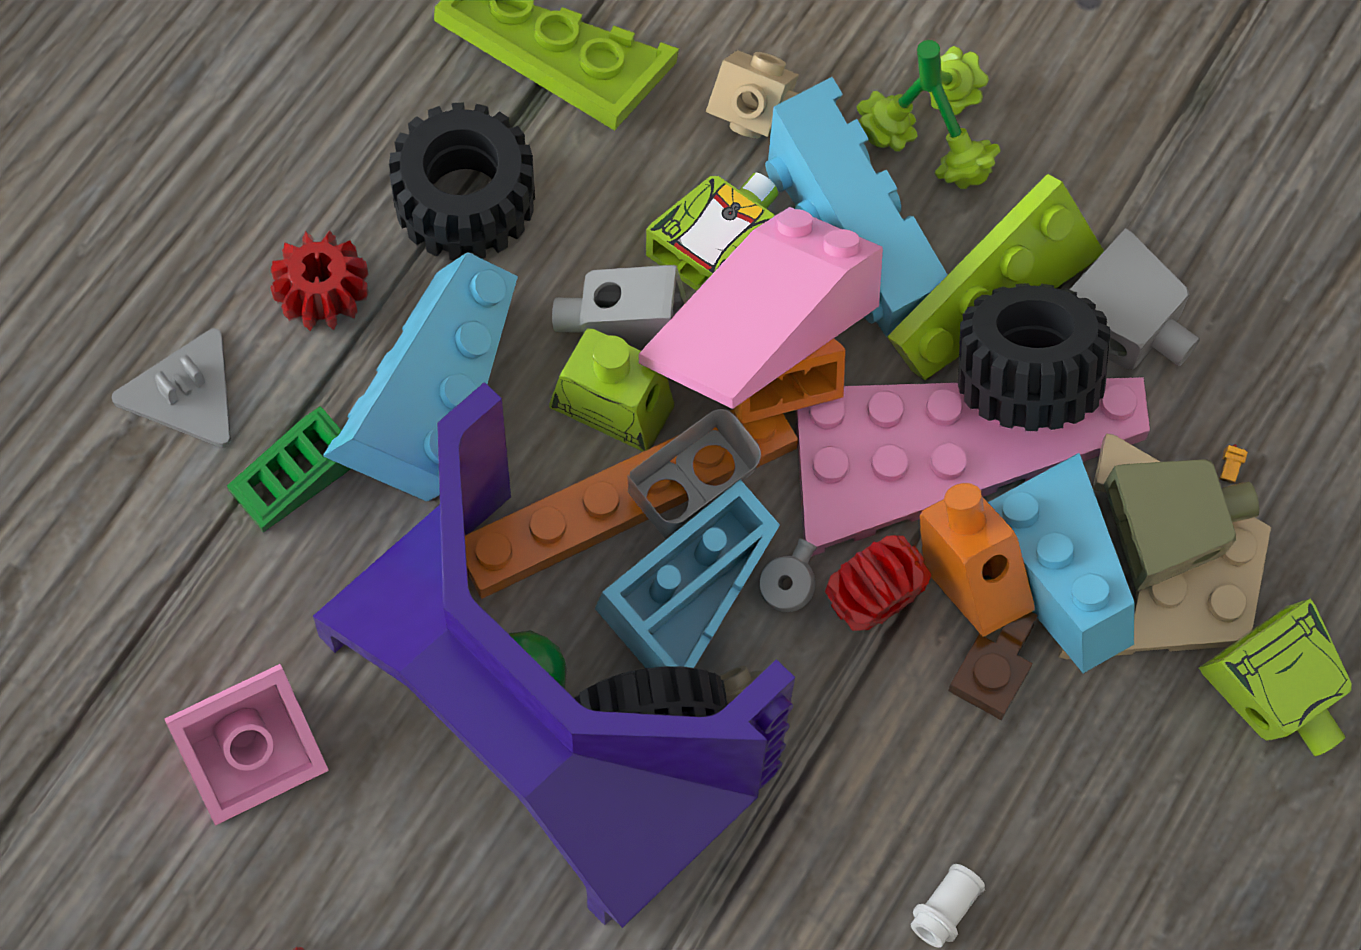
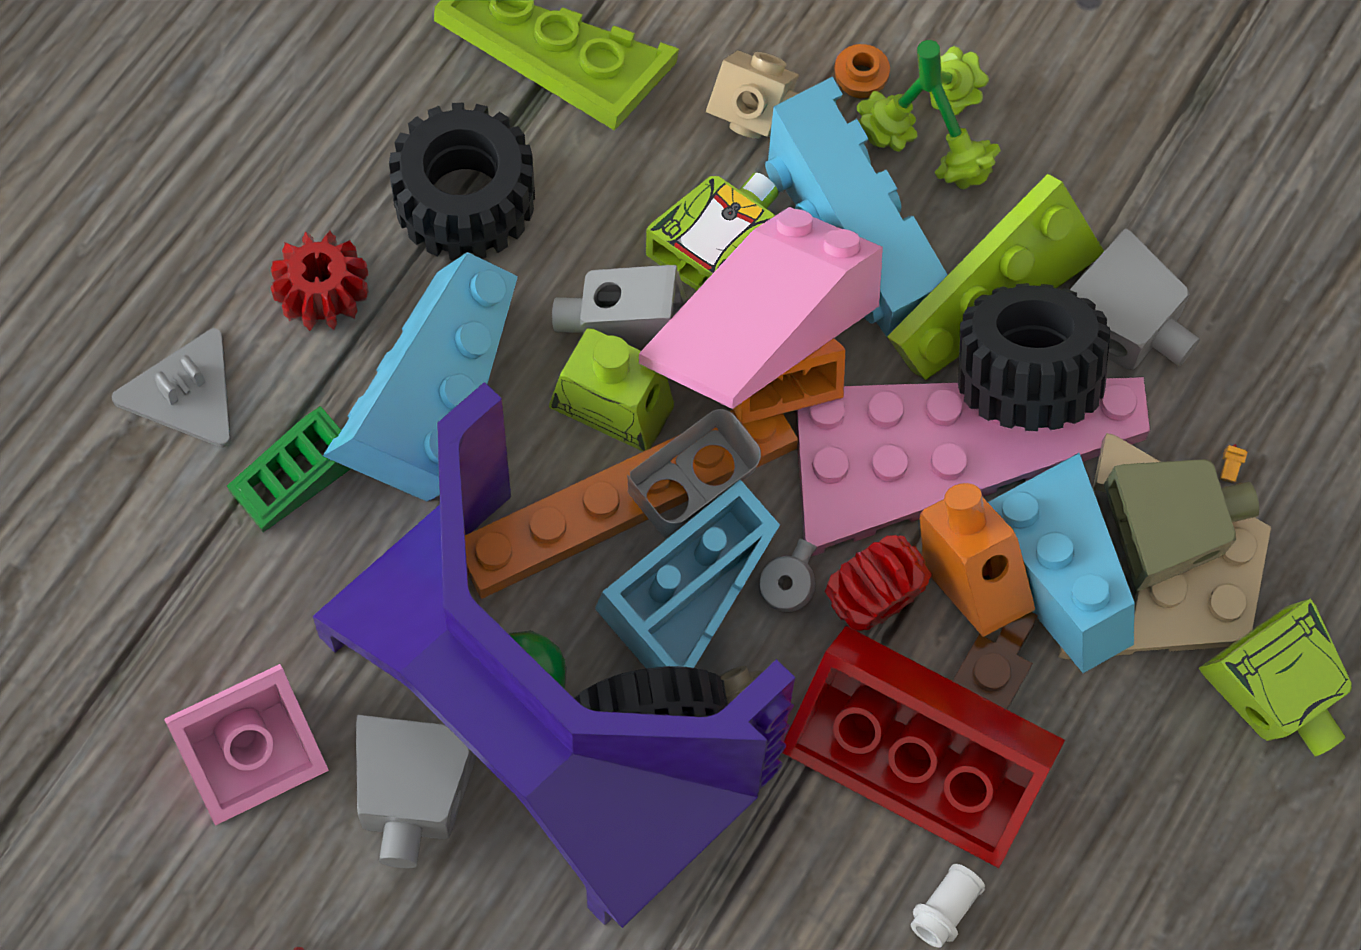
(409, 783): none -> light grey torso
(861, 83): none -> orange plate
(921, 745): none -> red slope

